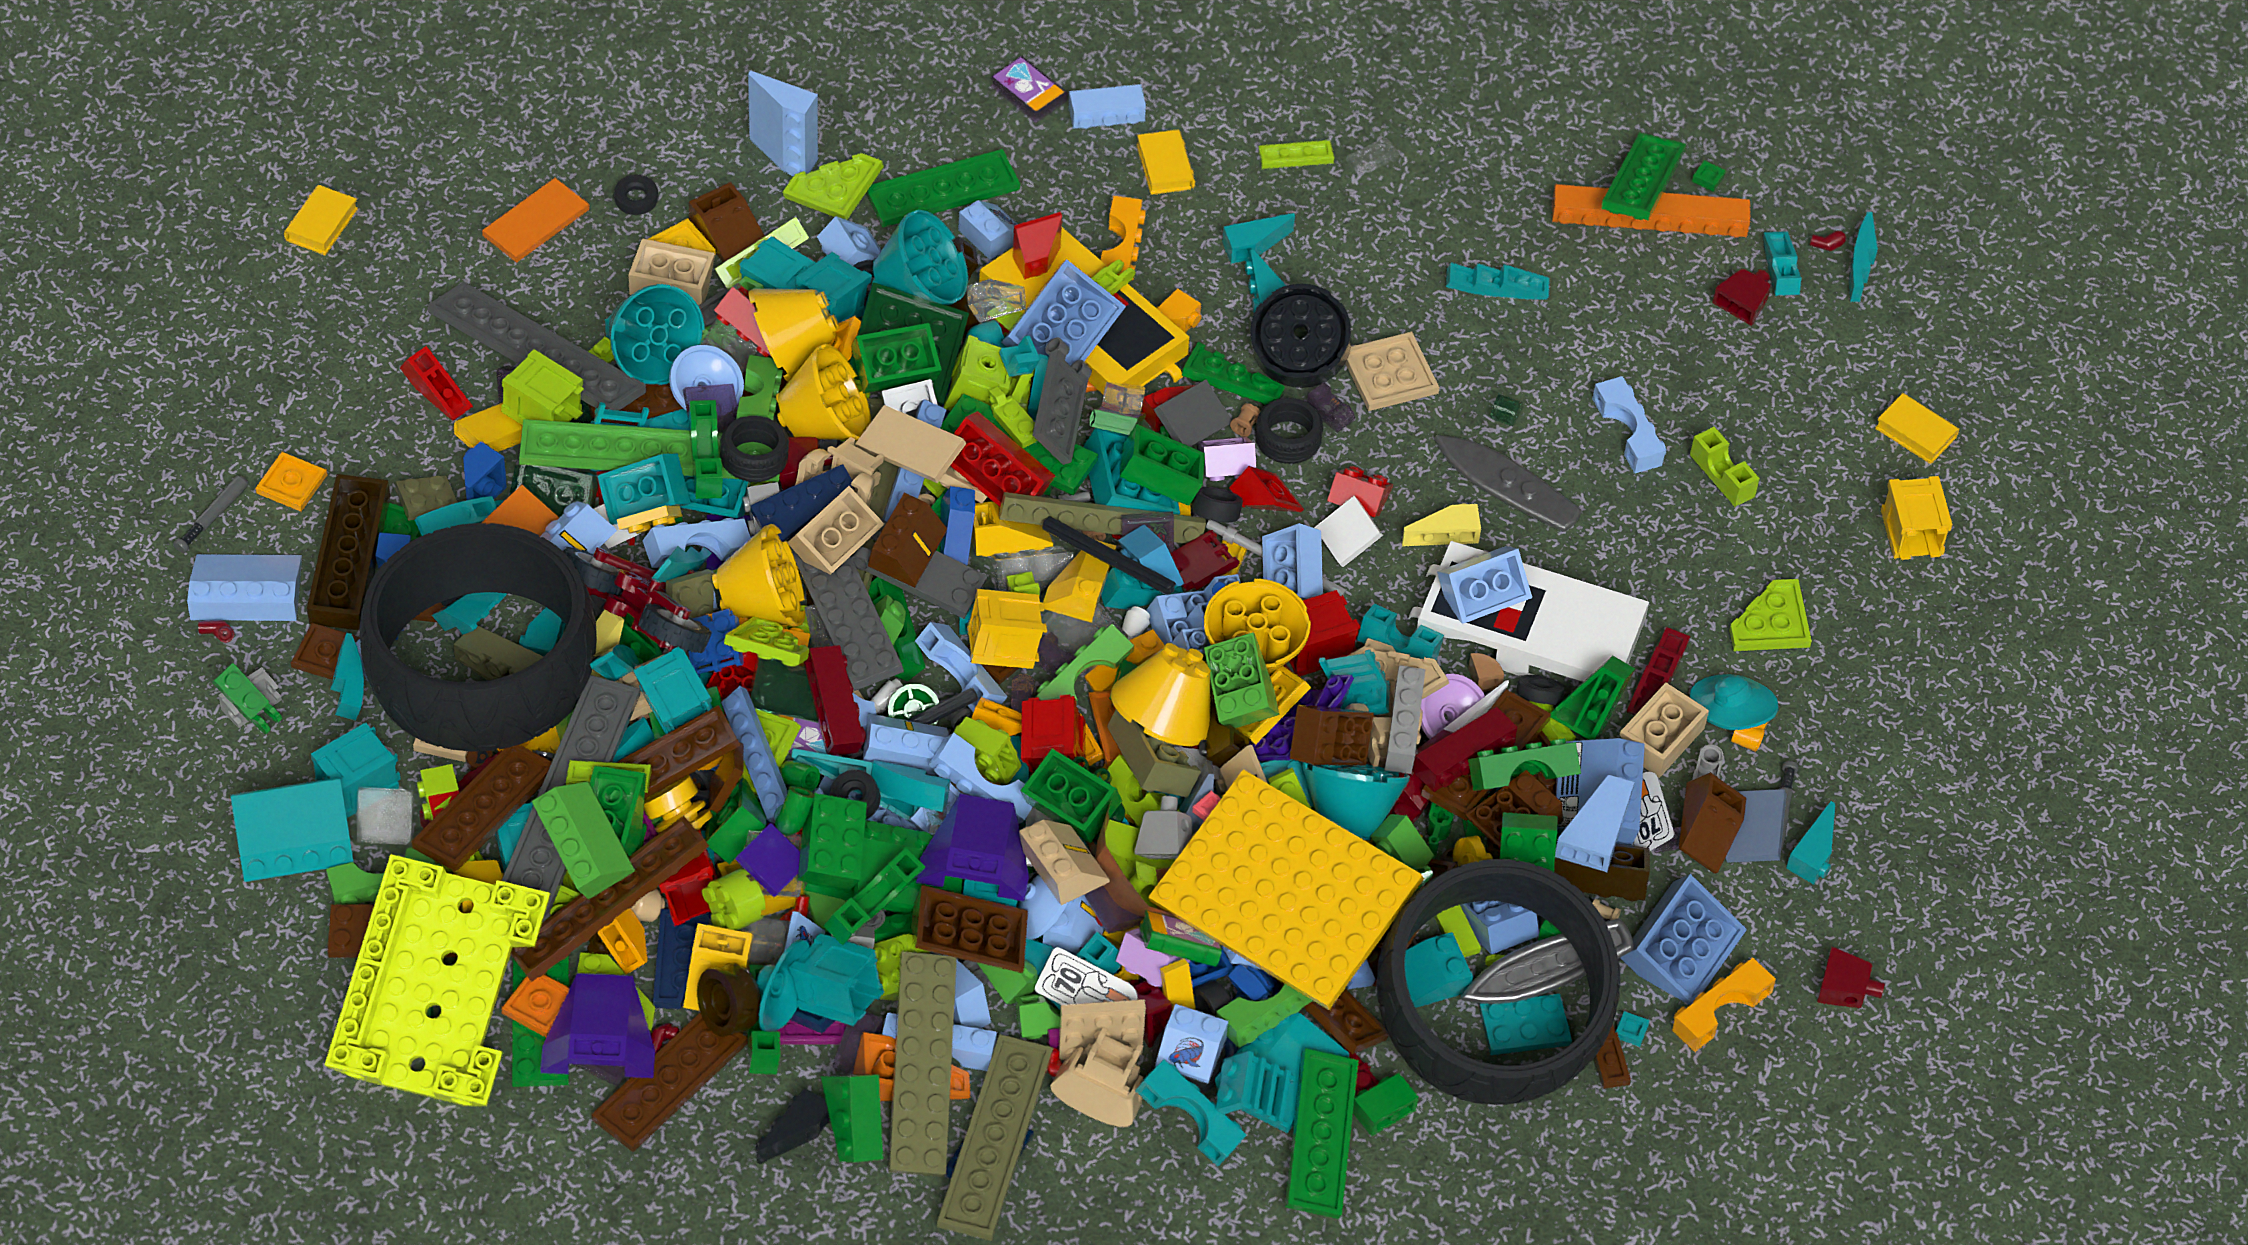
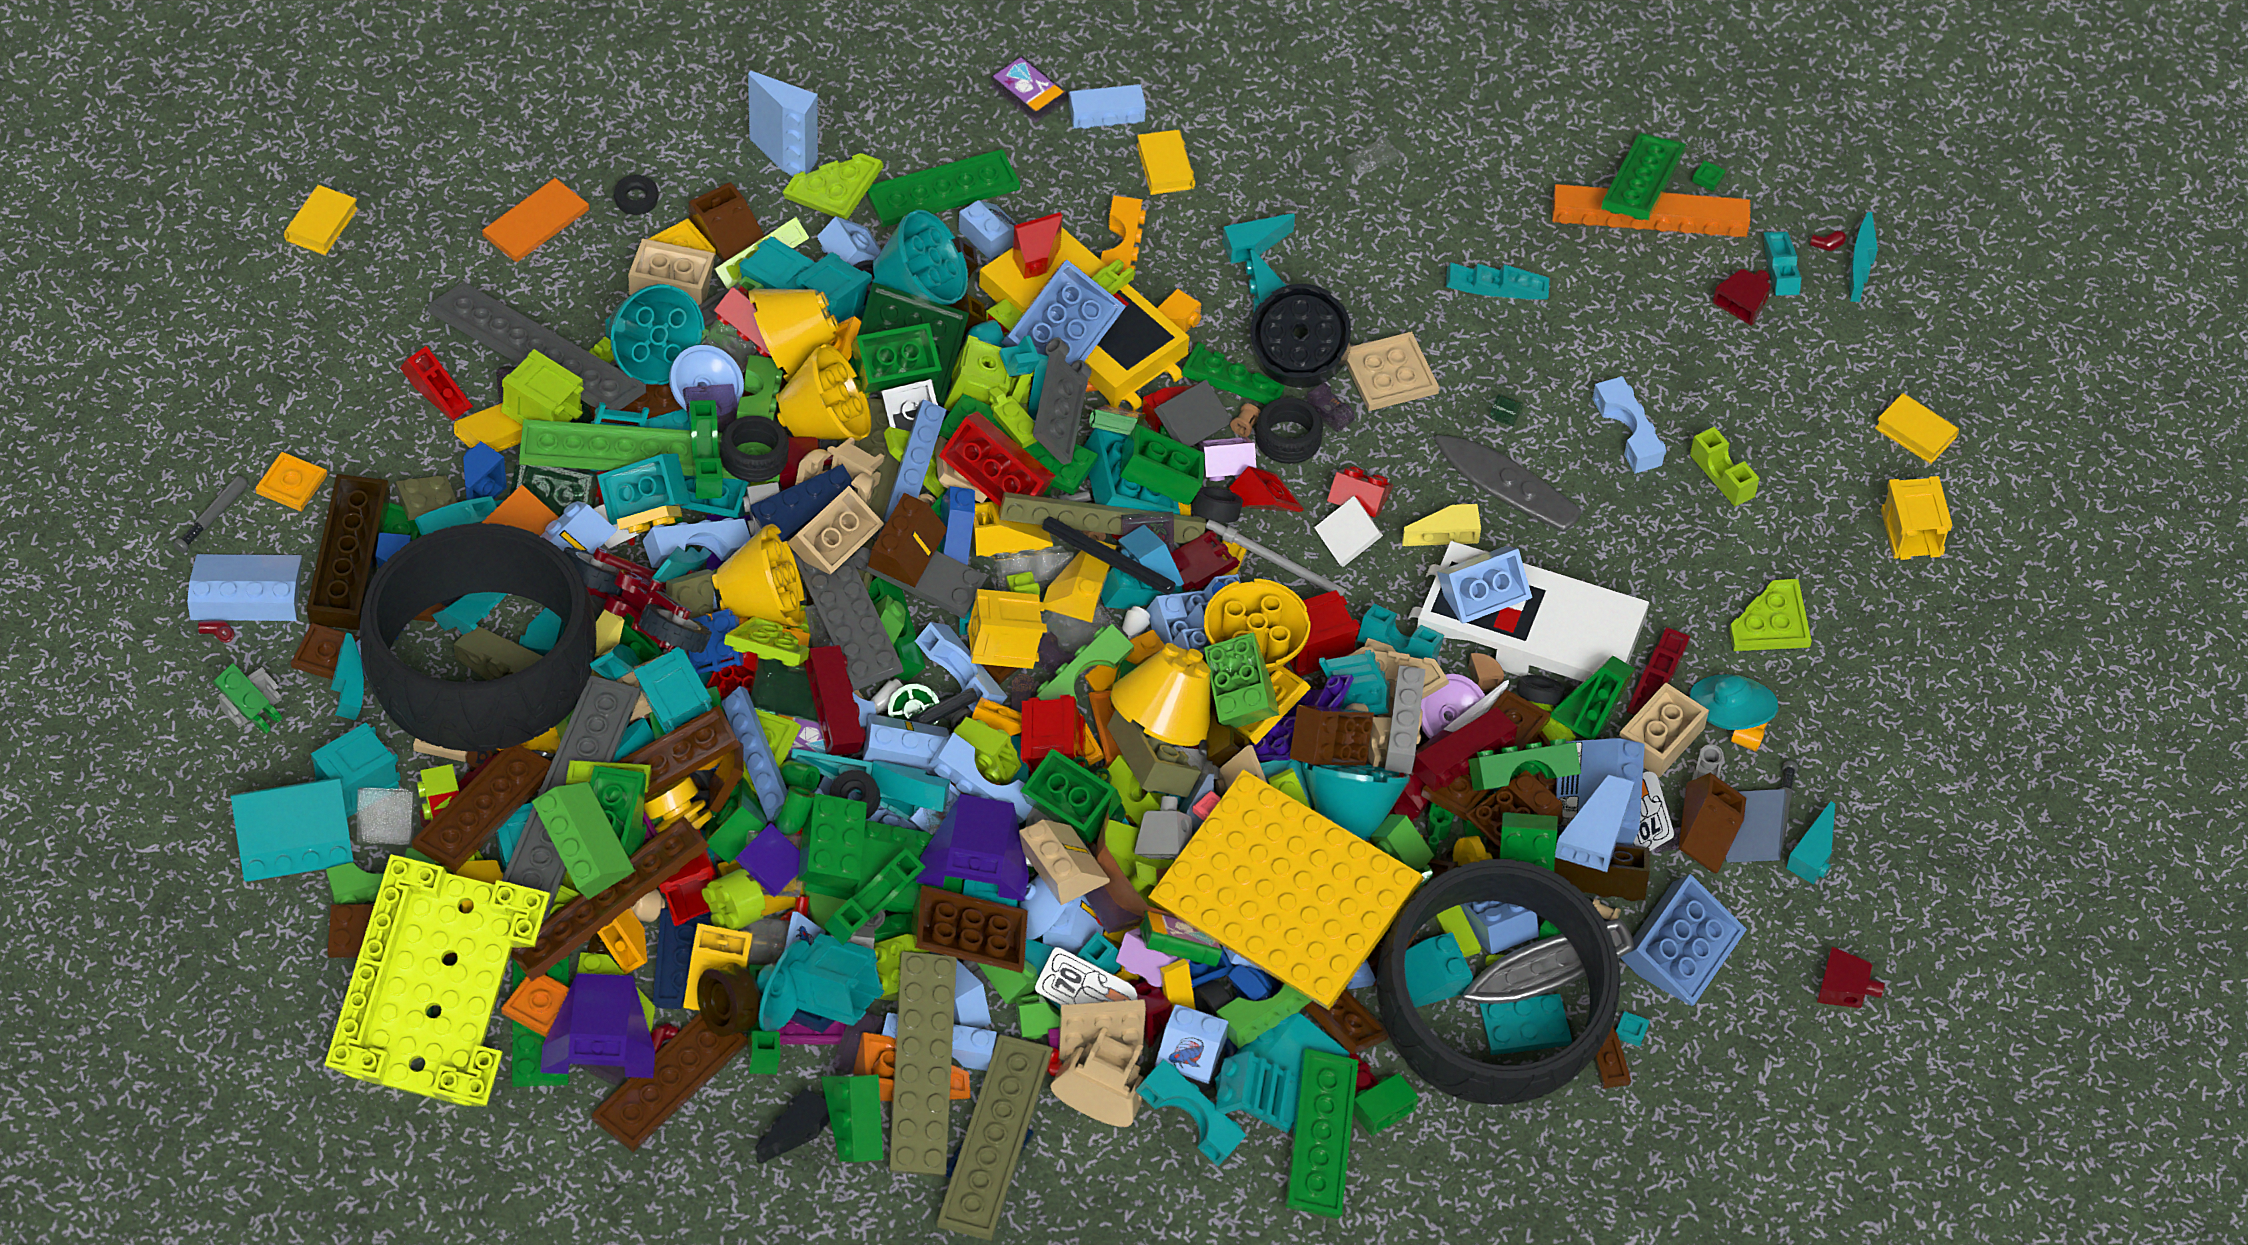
(911, 443): tan tile -> none
(995, 299): clear slope -> none
(1123, 398): clear slope -> none
(1294, 559): light blue slope -> none
(1296, 154): lime tile -> none
(1746, 985): light orange arch -> none

